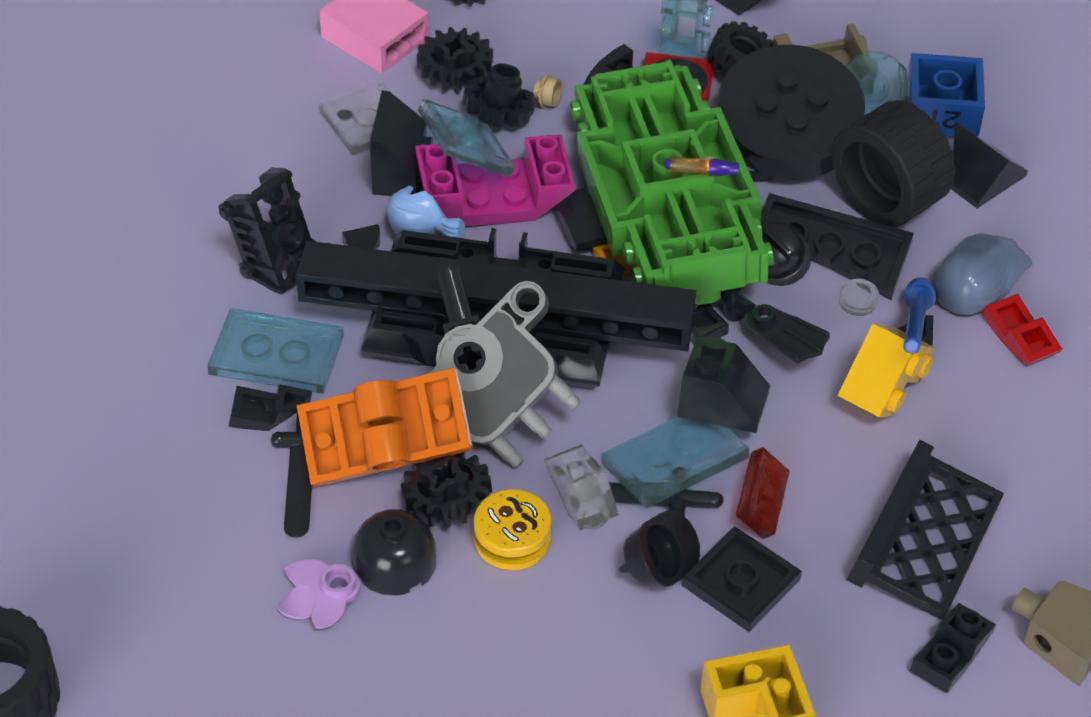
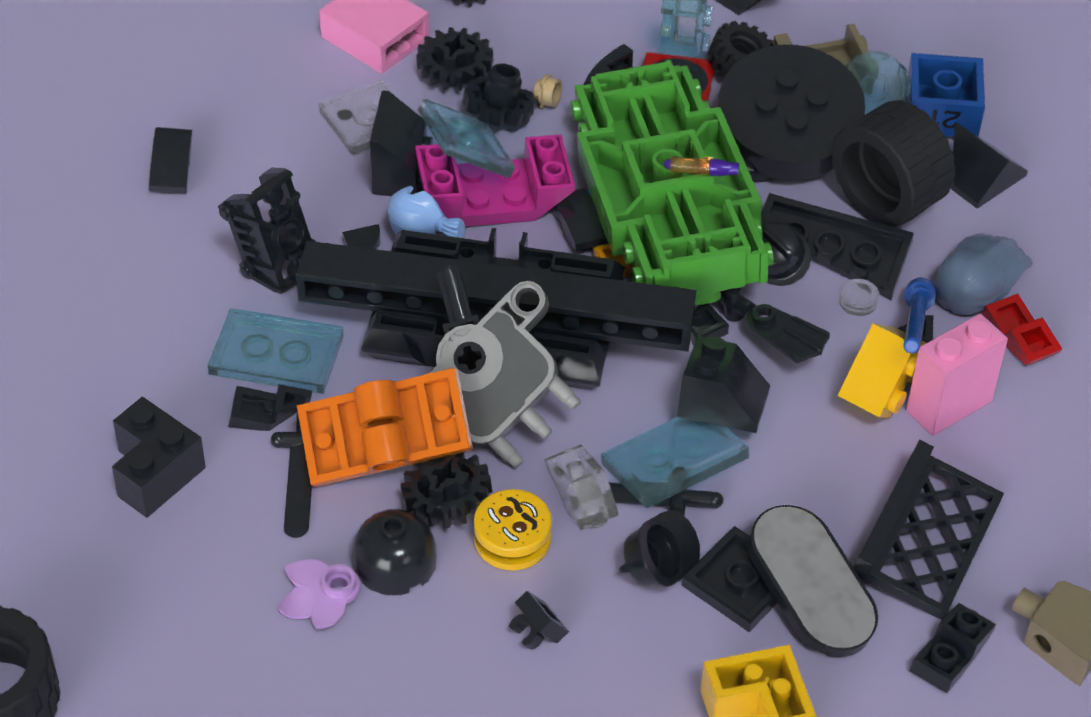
(157, 456): none -> black brick
(170, 160): none -> black slope
(539, 618): none -> black tile
(762, 493): clear red plate -> none
(812, 580): none -> flat silver tile
(956, 374): none -> bright pink brick

